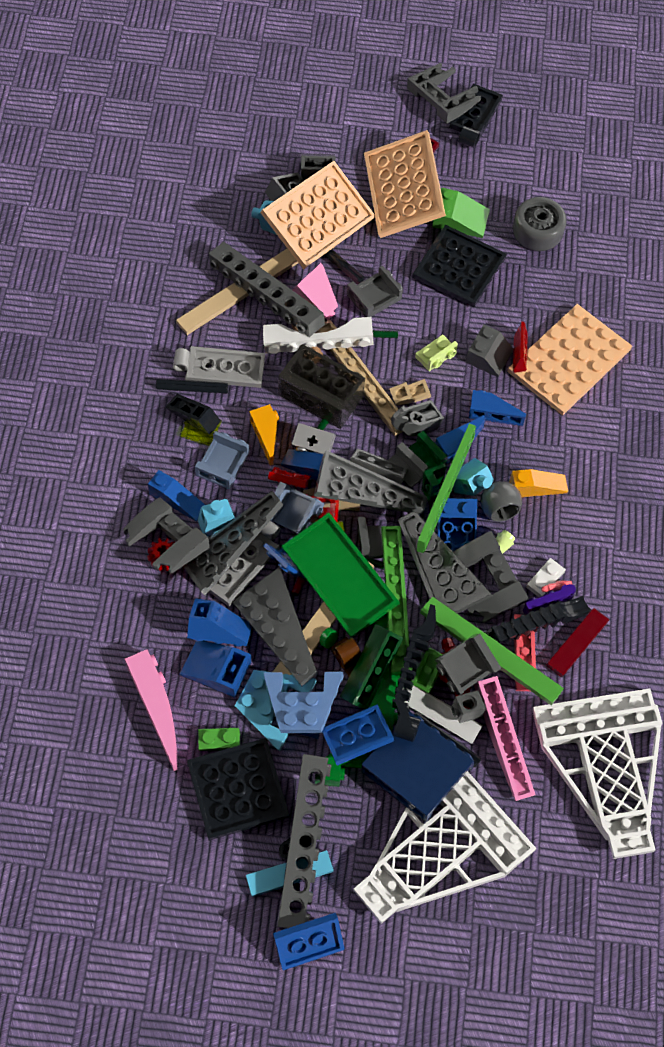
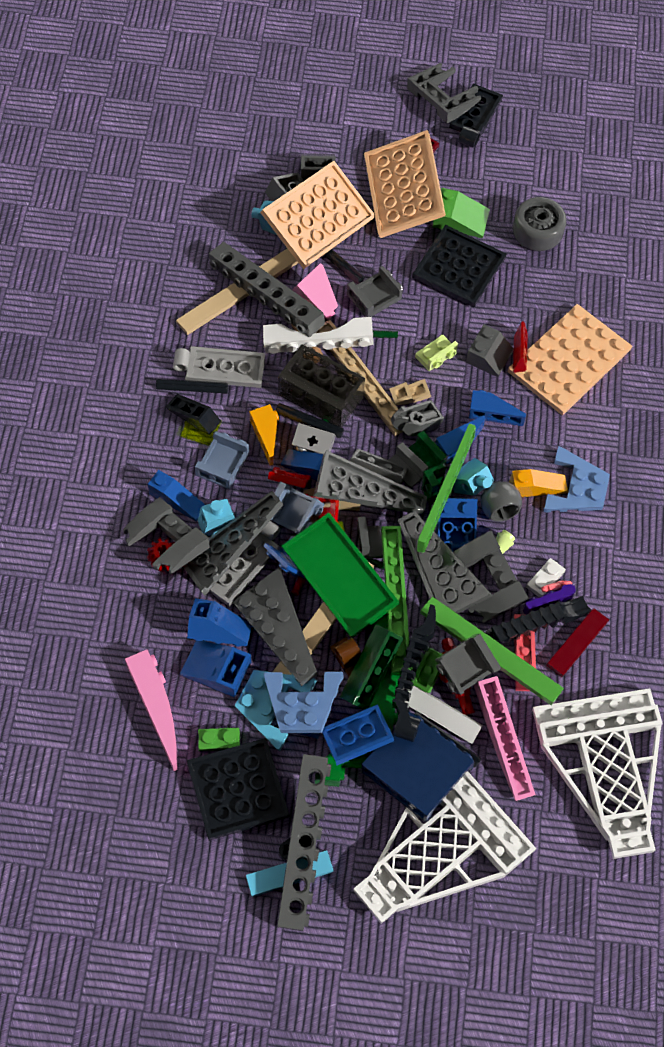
(309, 420): none -> black axle
(309, 941): blue plate -> none
(328, 638): green tile -> none
(473, 701): dark grey brick -> none
(586, 486): none -> medium blue wing

